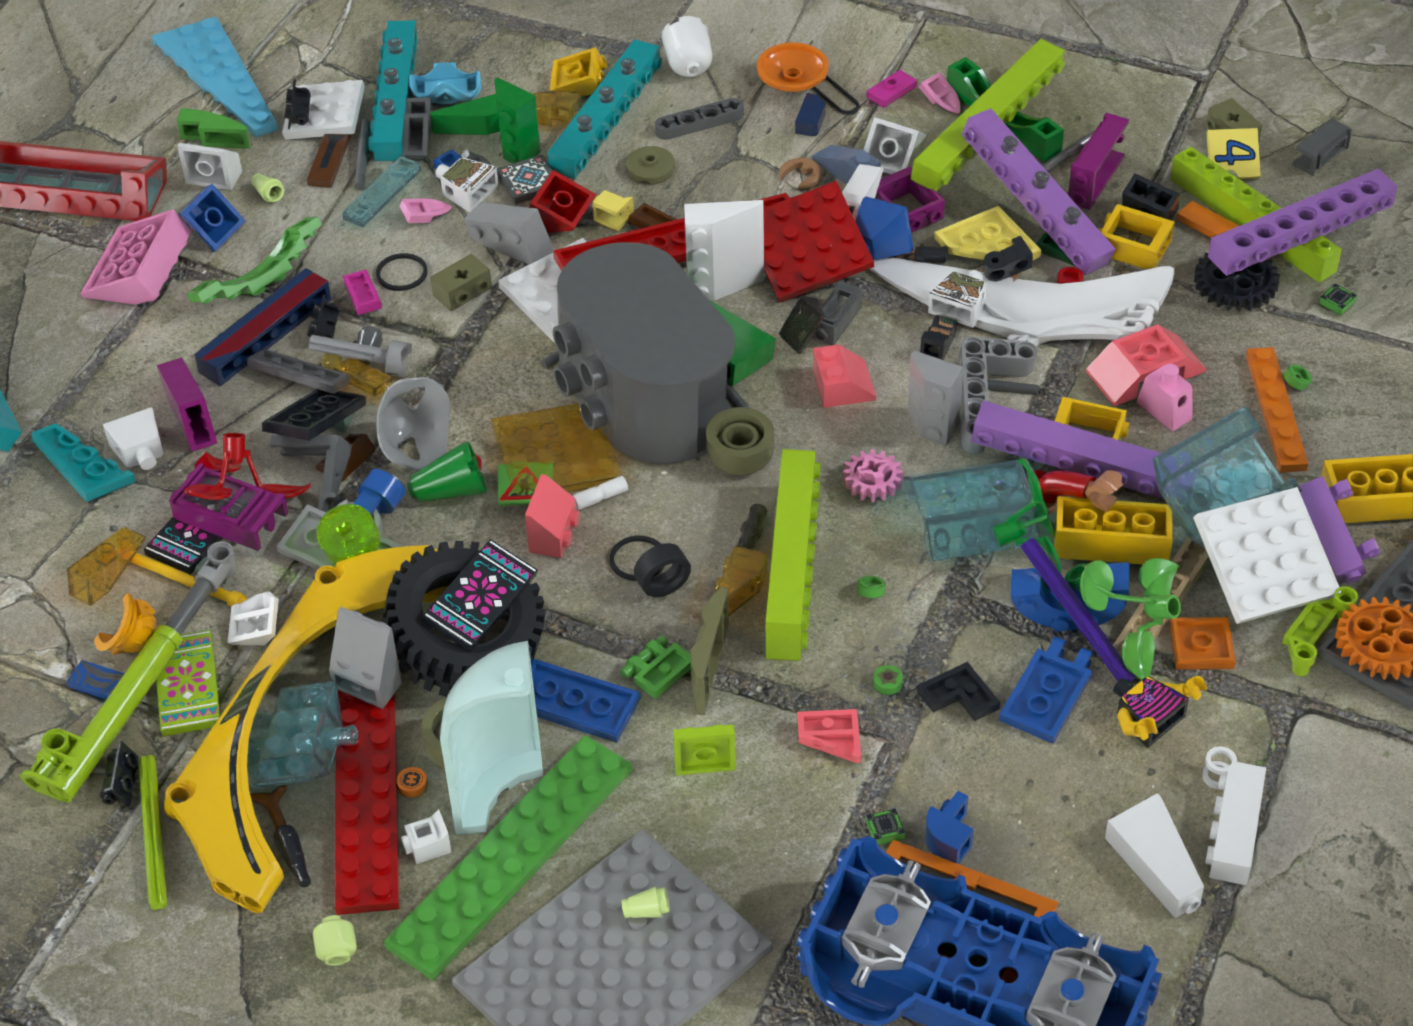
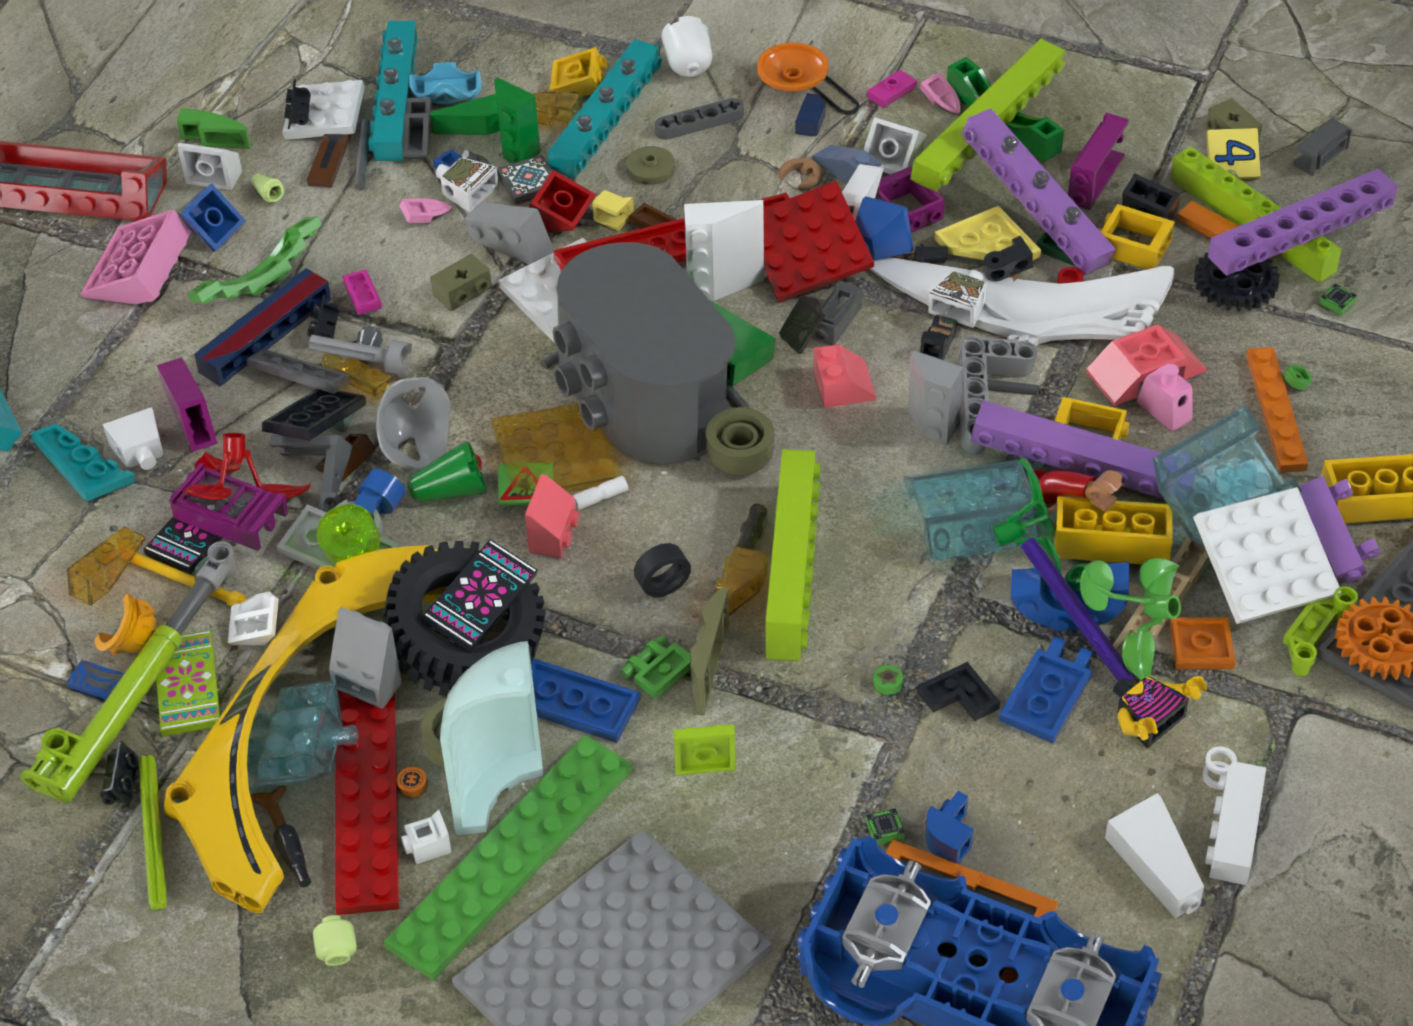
(217, 69): medium azure wing -> none
(381, 191): clear light blue plate -> none
(400, 256): black piece -> none
(627, 540): black piece -> none
(646, 904): yellowish green cone -> none
(831, 732): coral wing -> none
(871, 586): bright green tile -> none
(873, 475): bright pink gear -> none
(1067, 153): flat silver bar -> none

